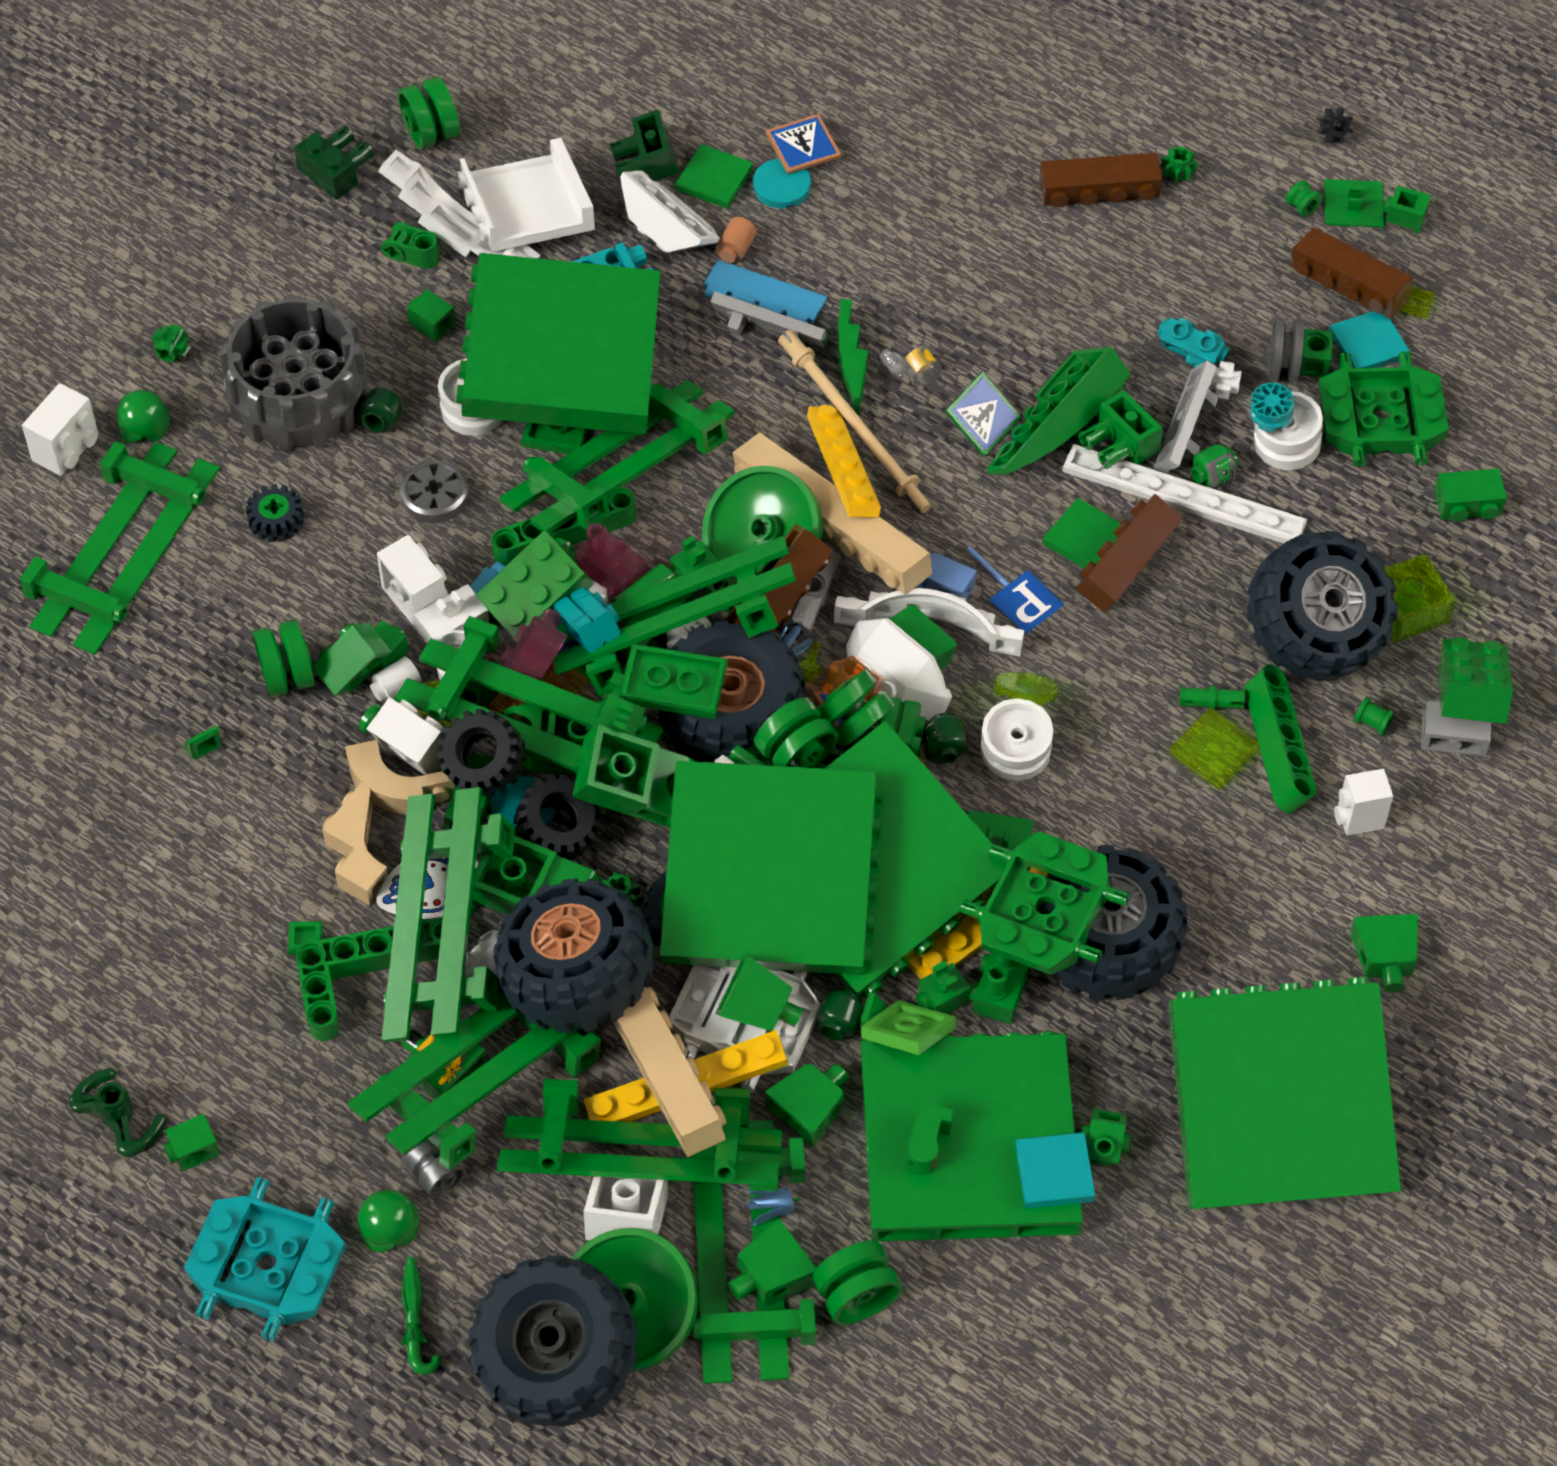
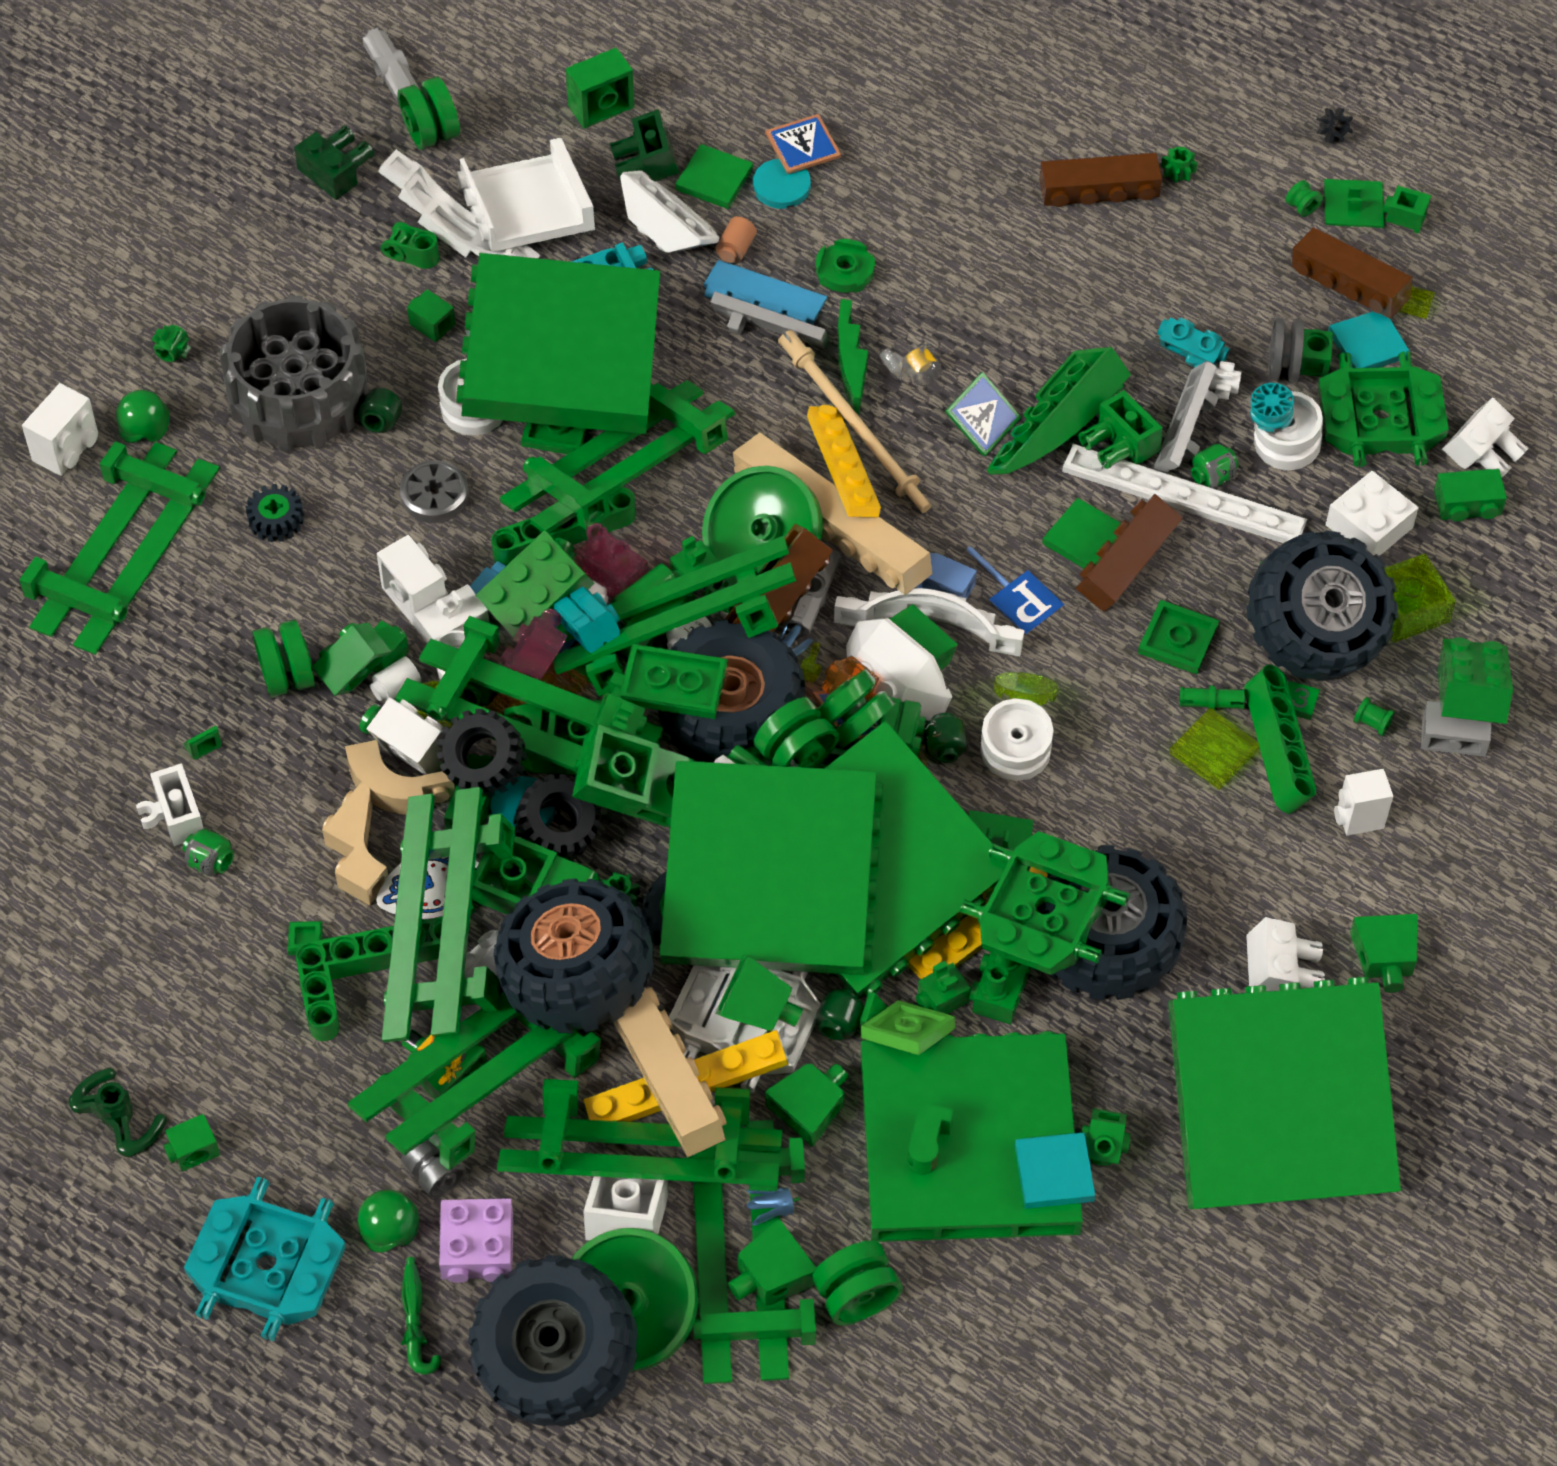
(174, 805): none -> white brick
(208, 852): none -> green head
(388, 61): none -> light grey piece
(476, 1239): none -> lavender brick
(600, 87): none -> green brick
(845, 280): none -> green plate
(1178, 636): none -> green tile
(1274, 955): none -> white brick
(1303, 699): none -> green tile
(1372, 514): none -> white brick
(1477, 435): none -> white brick

